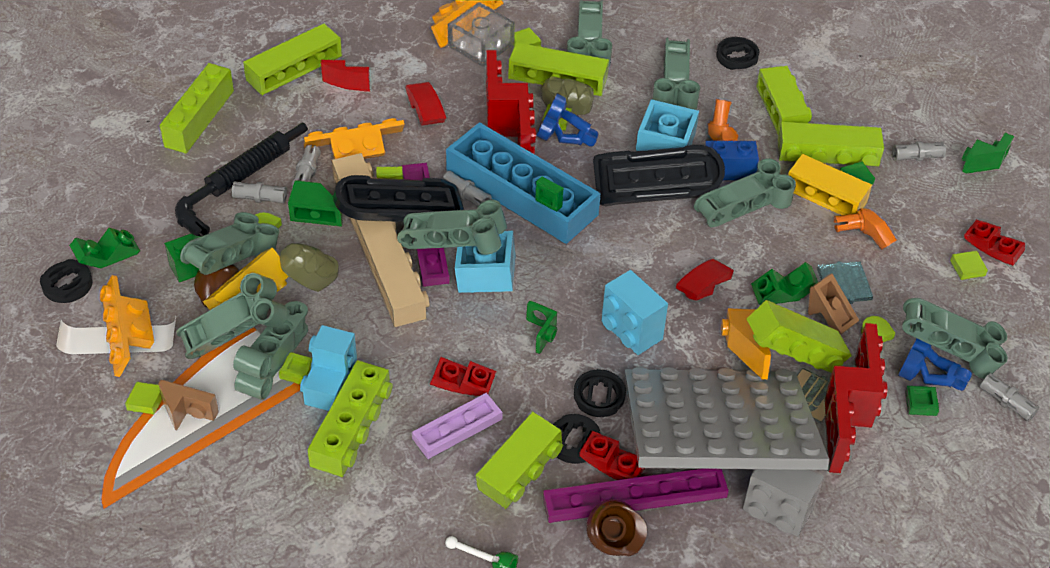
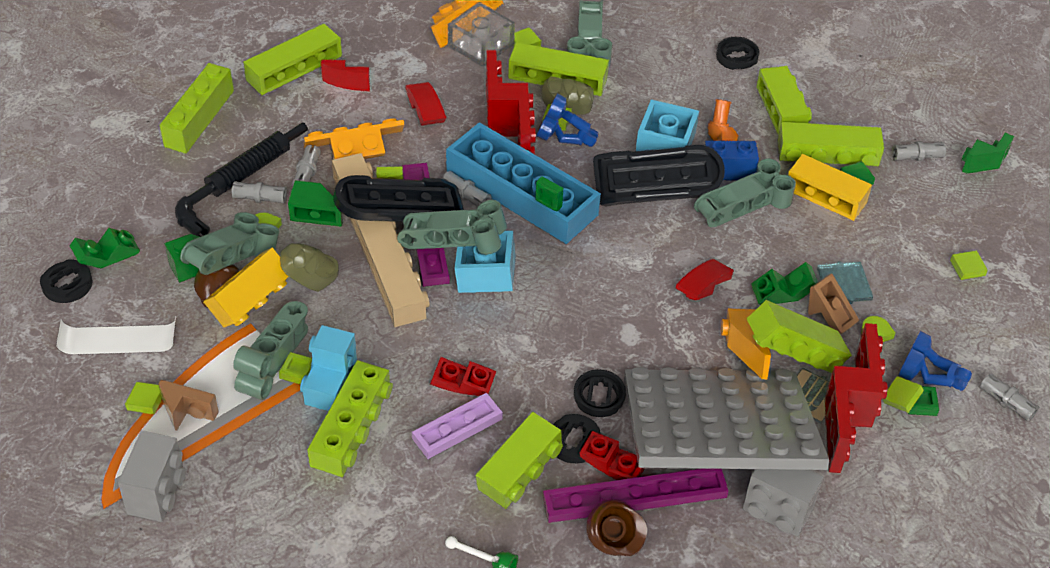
(126, 323): light orange bracket -> none
(152, 476): none -> light grey brick
(234, 317): sand green piece -> none
(549, 326): green bracket -> none
(634, 312): medium azure brick -> none
(675, 85): sand green piece -> none
(869, 224): orange arm -> none
(903, 394): none -> lime tile
(957, 335): sand green piece -> none
(988, 240): red slope -> none

